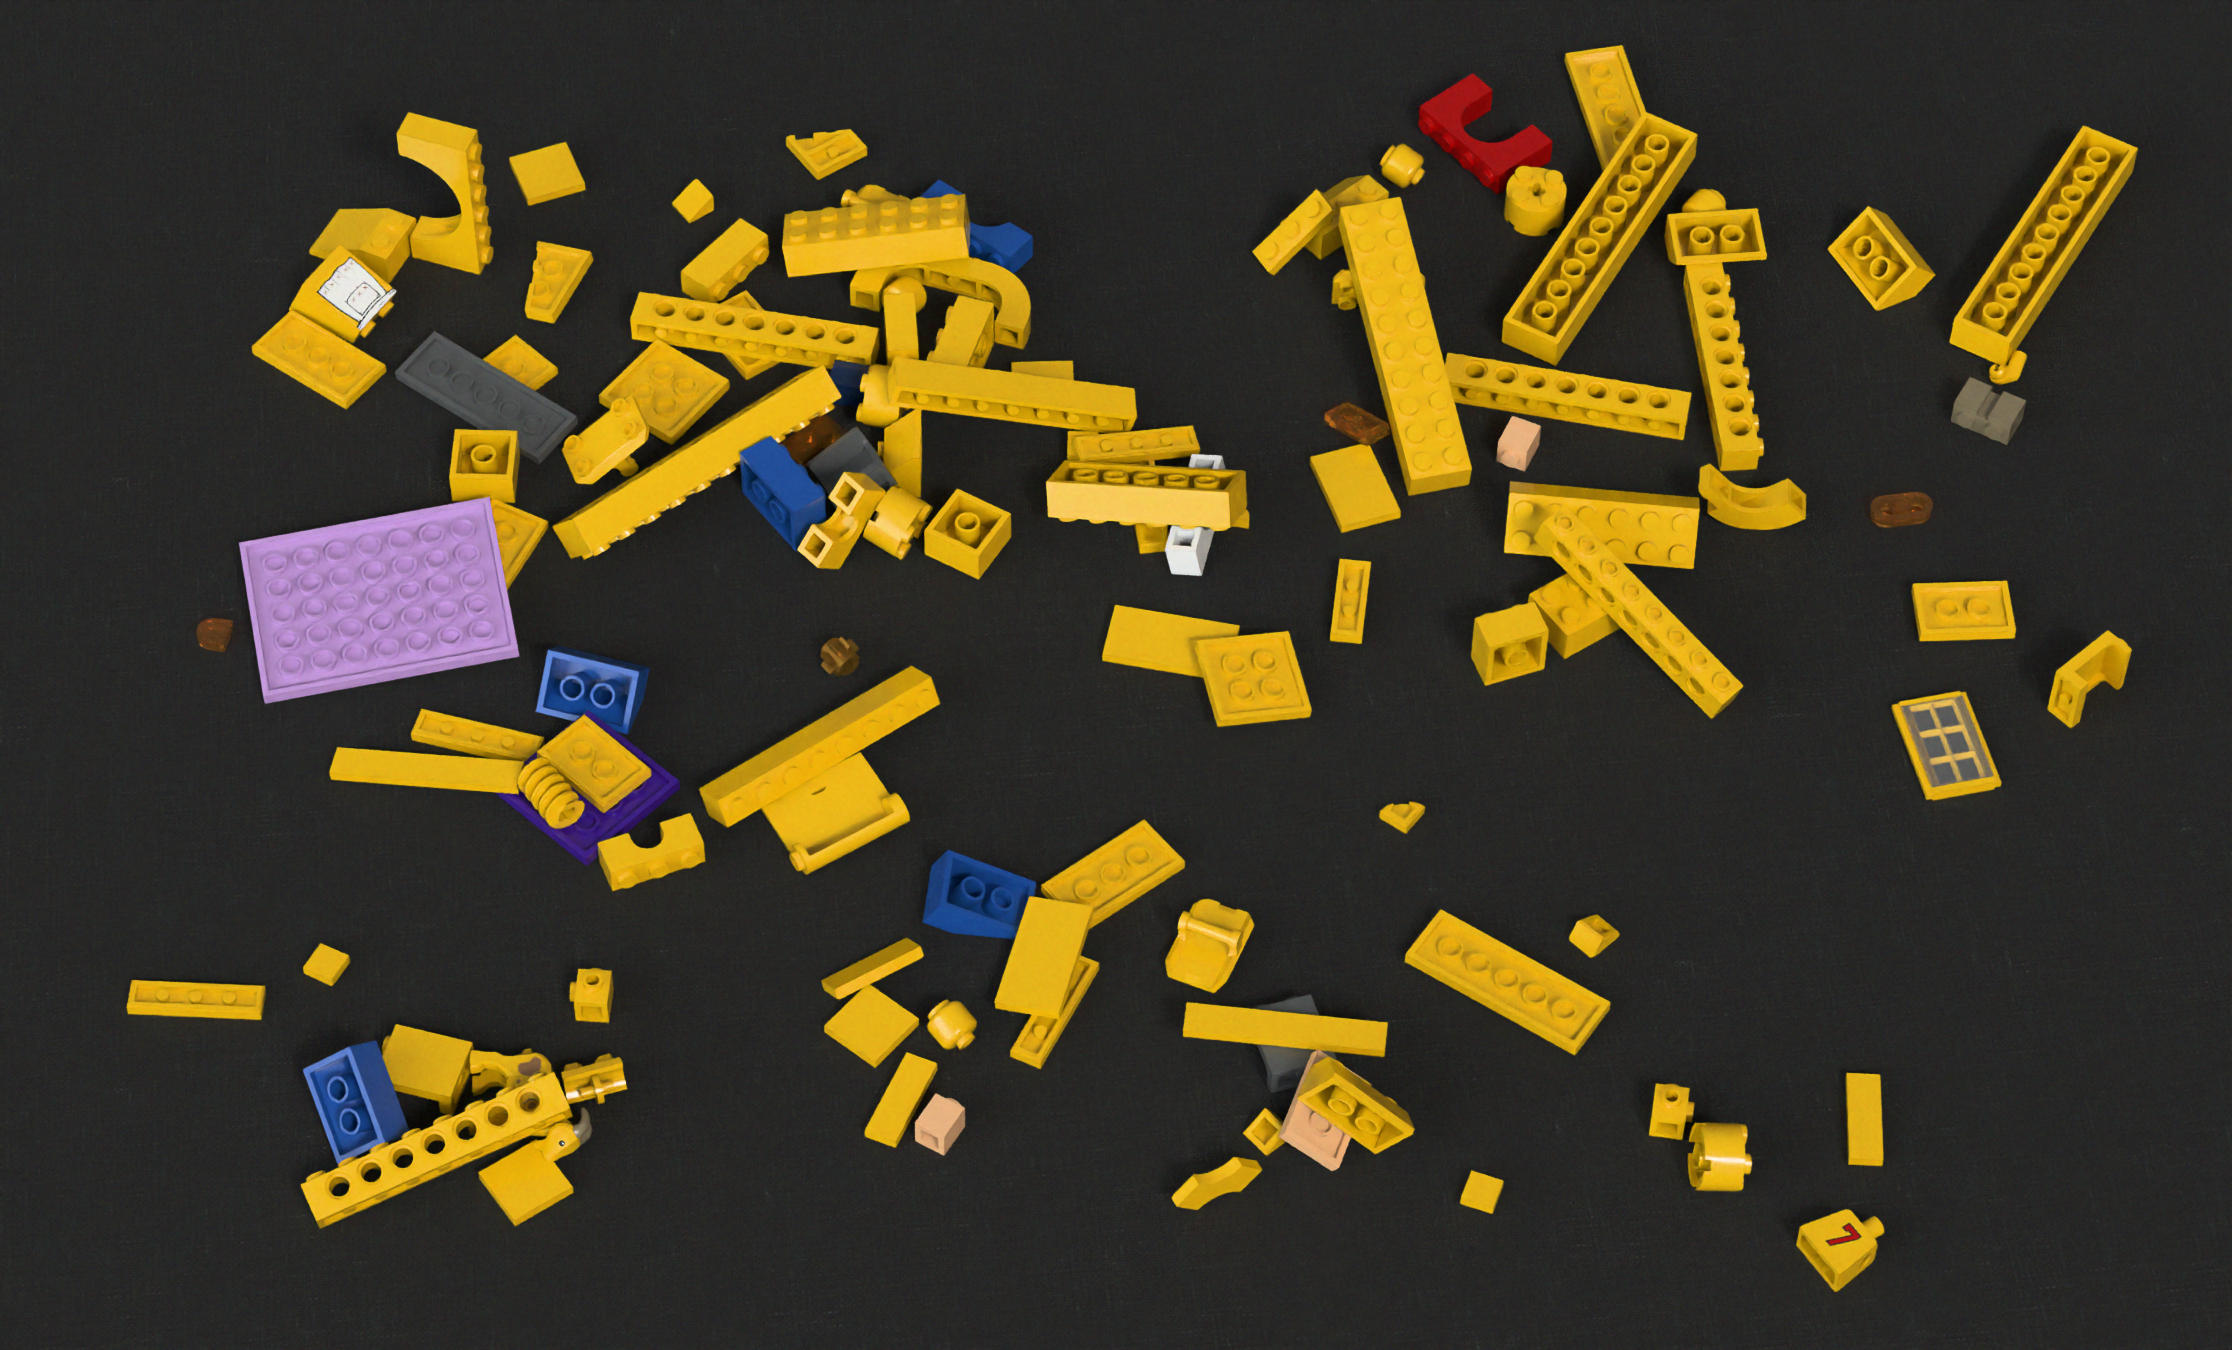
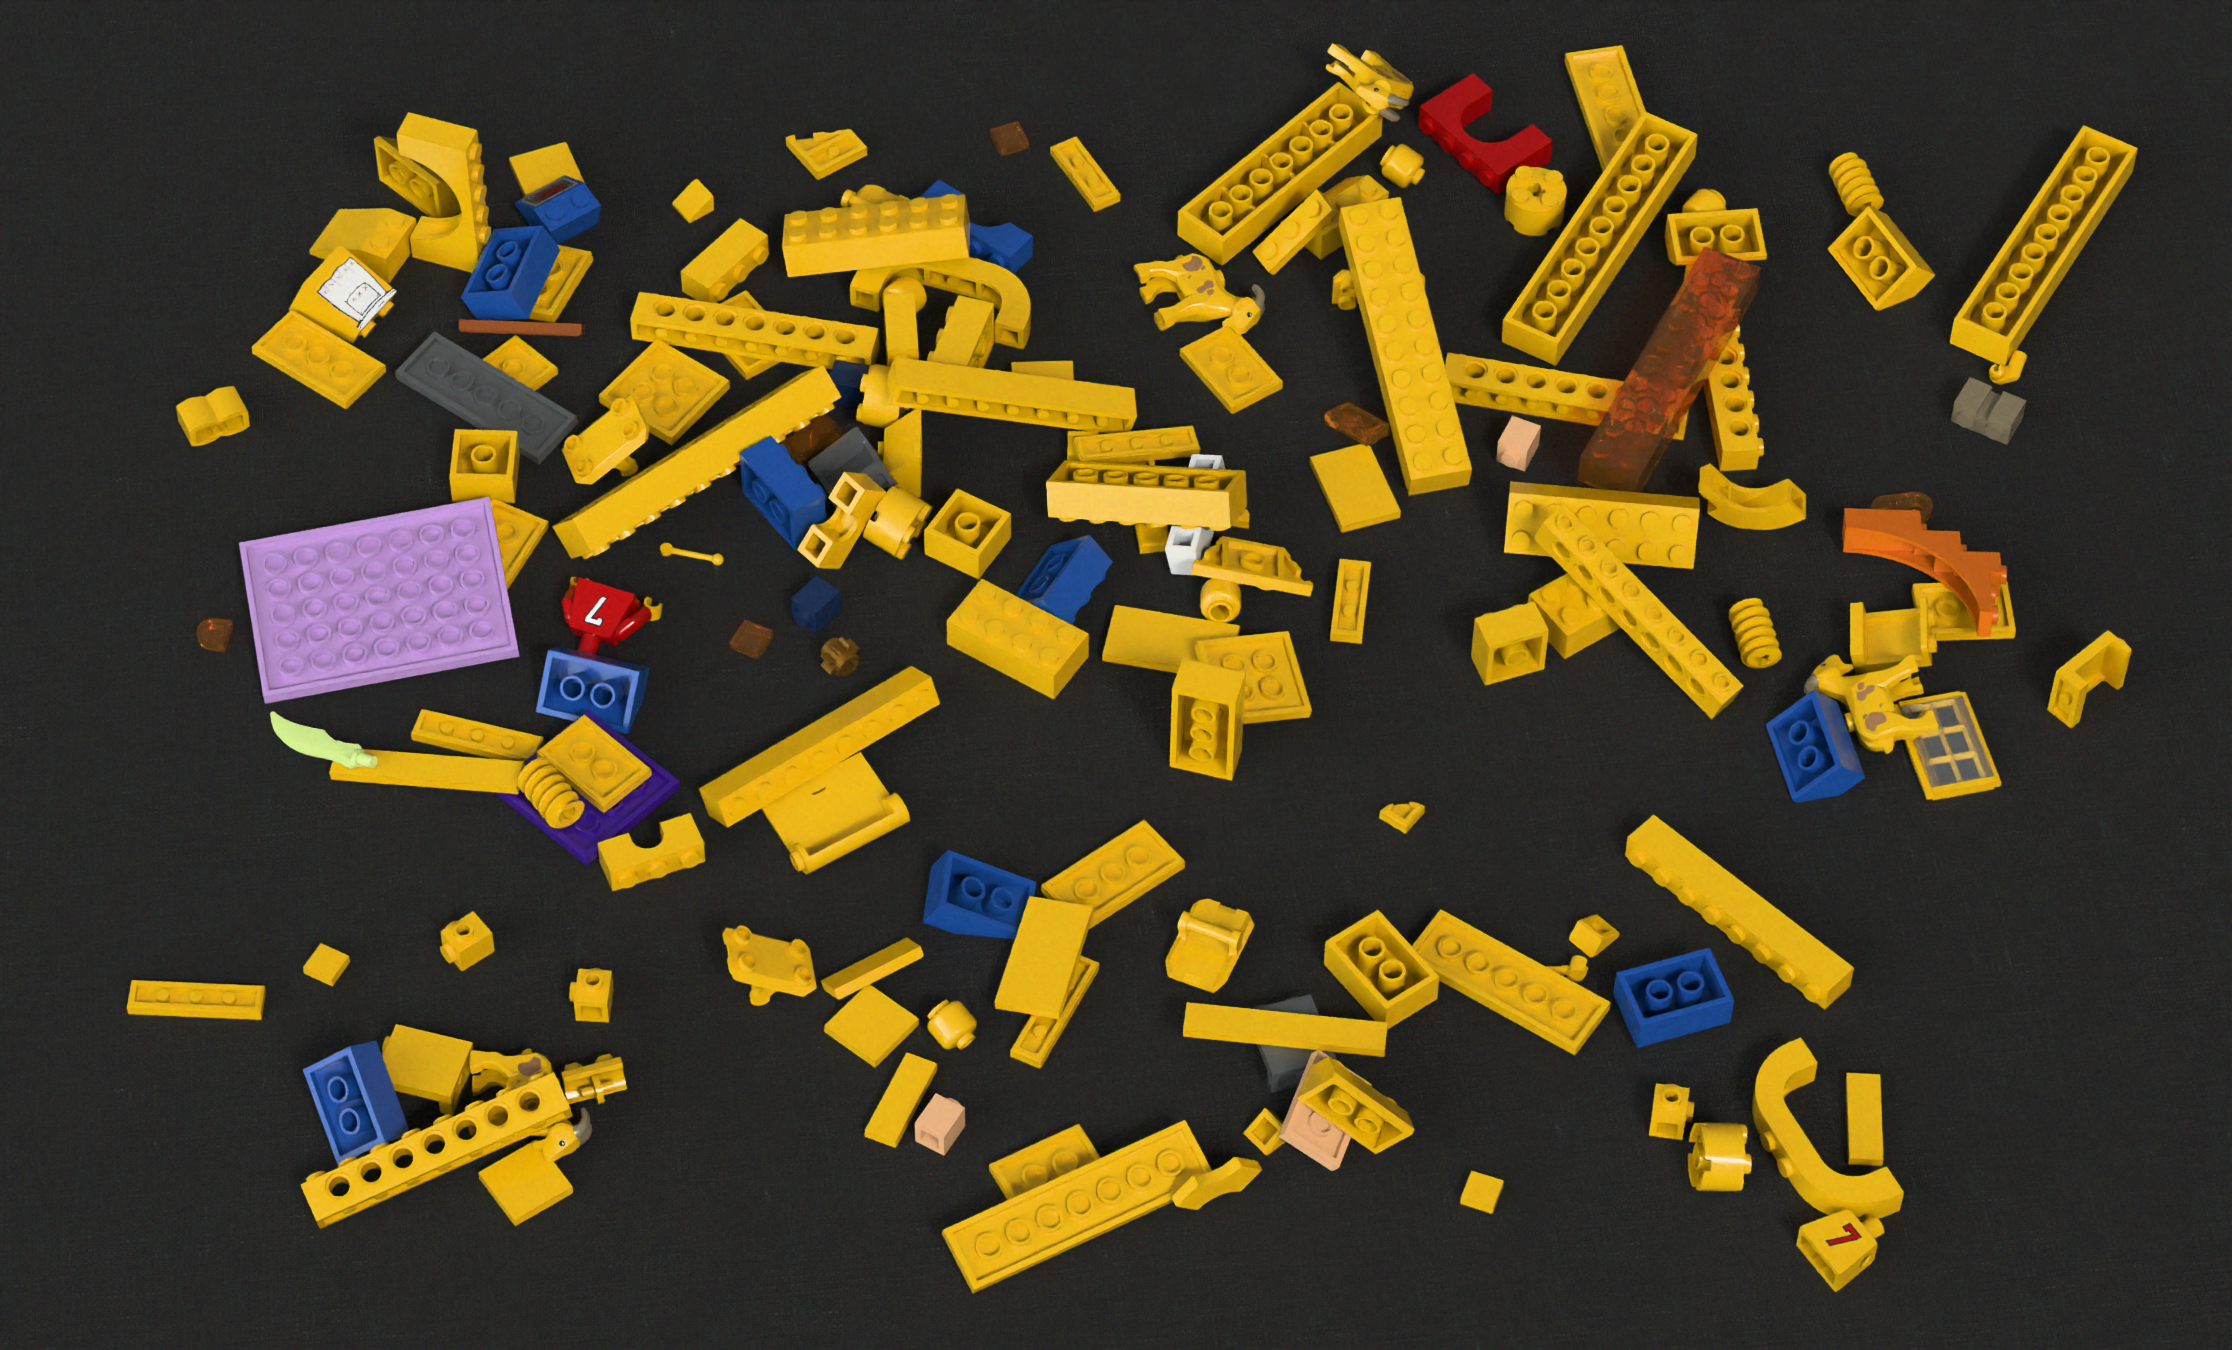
(212, 416): none -> yellow brick
(319, 744): none -> yellowish green sword
(414, 181): none -> yellow slope
(466, 941): none -> yellow brick
(510, 273): none -> blue brick
(521, 328): none -> dark orange tile
(562, 208): none -> blue slope
(604, 613): none -> red torso
(666, 550): none -> yellow hinge
(751, 639): none -> clear orange tile
(768, 964): none -> yellow shield
(815, 604): none -> dark blue brick
(1009, 138): none -> clear orange tile
(1017, 638): none -> yellow brick
(1043, 1161): none -> yellow tile
(1066, 577): none -> blue slope
(1074, 1207): none -> yellow plate
(1085, 174): none -> yellow tile
(1199, 292): none -> yellow animal
(1207, 719): none -> yellow brick
(1220, 600): none -> yellow head
(1231, 369): none -> yellow tile
(1253, 565): none -> yellow wing
(1278, 174): none -> yellow brick
(1373, 80): none -> yellow animal
(1381, 969): none -> yellow brick
(1575, 971): none -> yellow hand
(1669, 373): none -> clear orange brick
(1673, 997): none -> blue brick
(1739, 912): none -> yellow brick
(1754, 633): none -> yellow piece
(1797, 1159): none -> yellow arch
(1815, 749): none -> blue slope
(1855, 184): none -> yellow piece
(1871, 700): none -> yellow animal
(1887, 637): none -> yellow panel
(1903, 538): none -> orange arch

